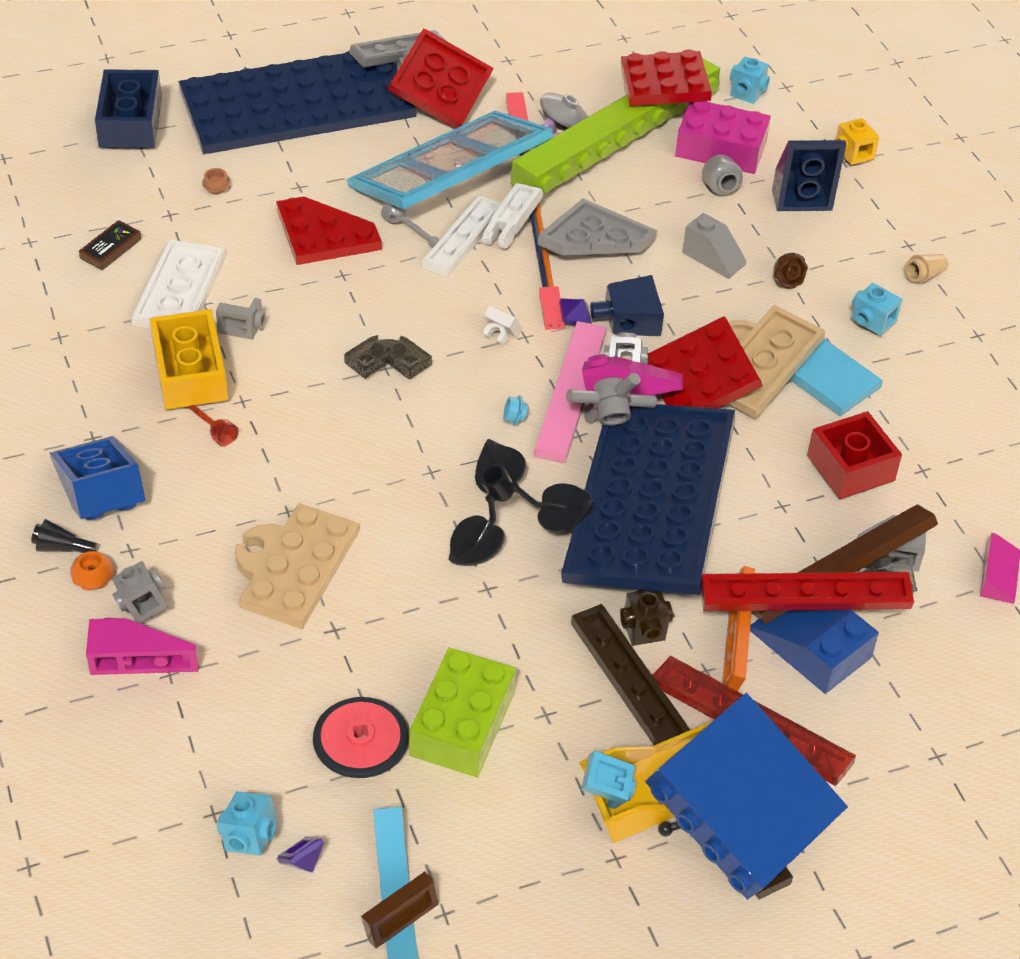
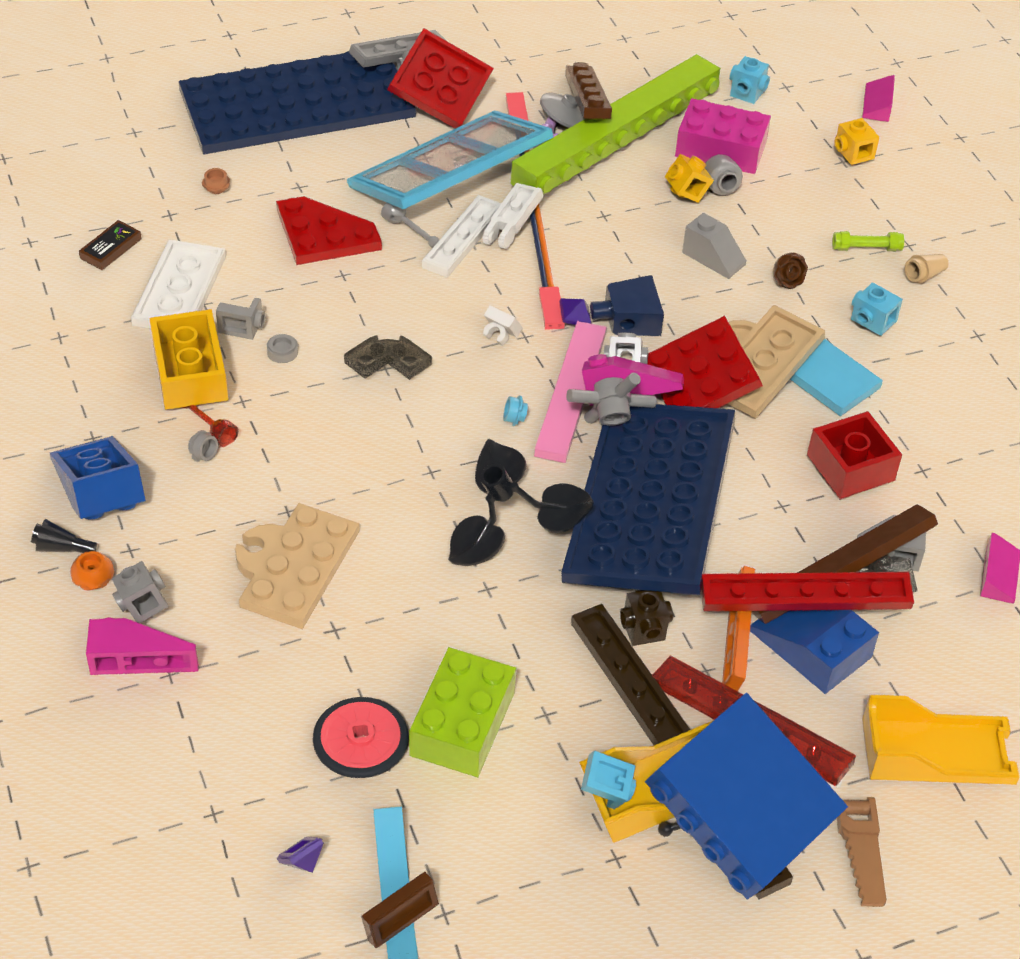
(128, 108): dark blue brick -> none
(203, 446): none -> light grey plate
(248, 823): medium azure brick -> none
(282, 348): none -> light grey tile
(588, 91): none -> reddish brown plate
(595, 230): light grey plate -> none
(665, 78): red plate -> none
(689, 178): none -> yellow brick
(808, 175): dark blue slope -> none
(843, 241): none -> lime bar
(864, 850): none -> medium nougat piece
(879, 99): none -> dark pink slope
(918, 745): none -> yellow piece

